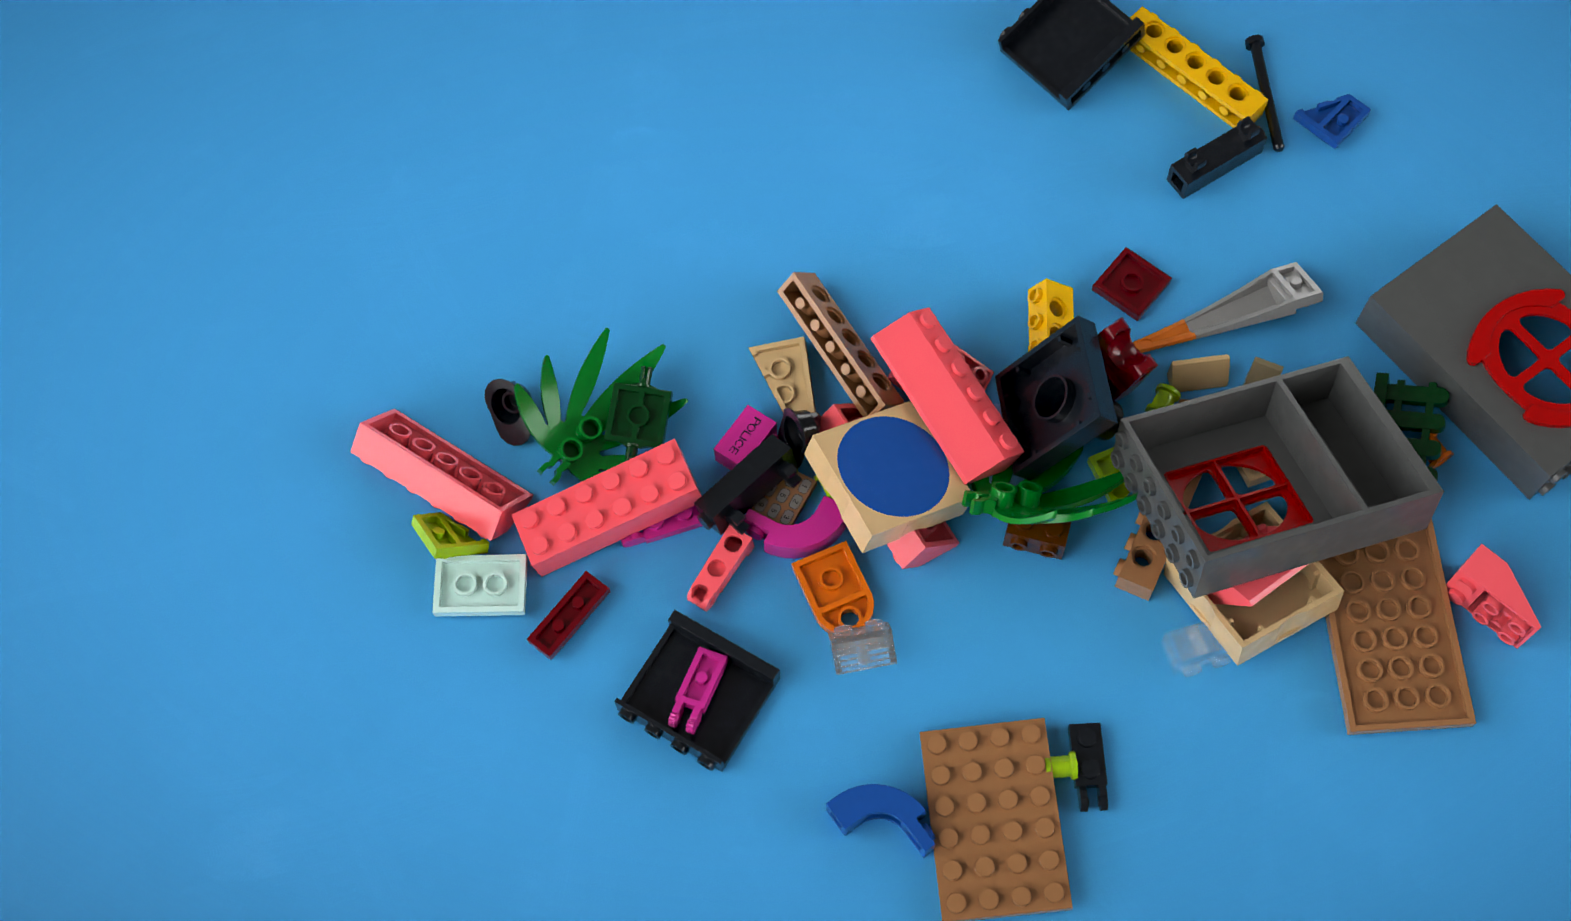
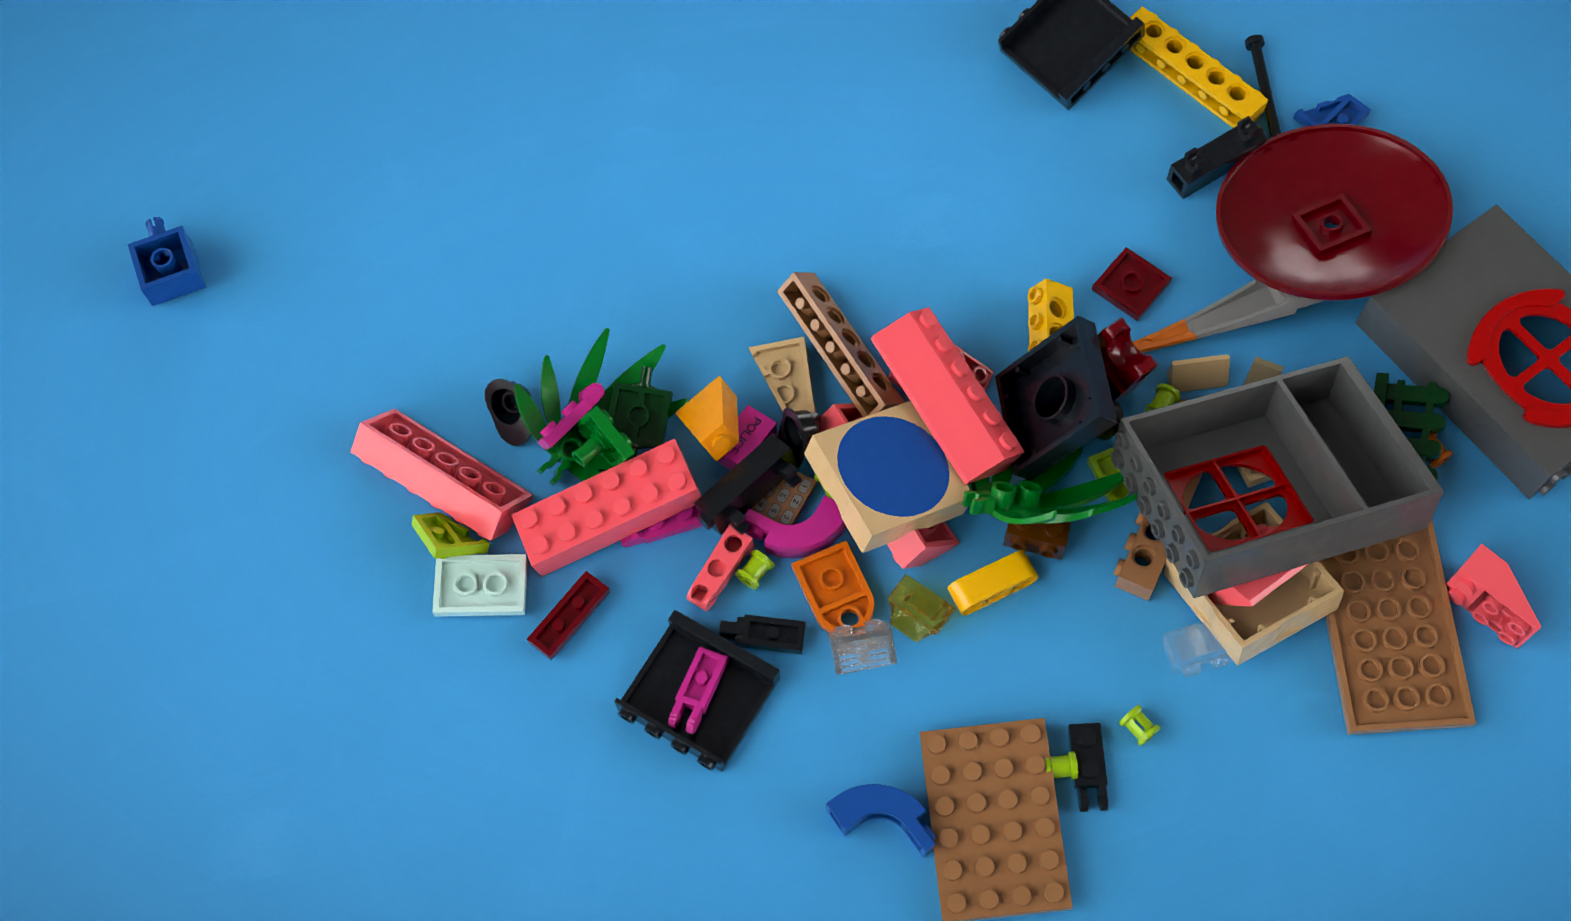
(166, 263): none -> blue brick
(572, 414): none -> dark pink hinge
(602, 439): none -> green plate
(713, 418): none -> light orange slope
(754, 569): none -> lime bush
(765, 633): none -> black hinge
(918, 610): none -> clear yellow slope
(992, 582): none -> yellow beam
(1137, 714): none -> lime bush
(1370, 183): none -> dark red dish

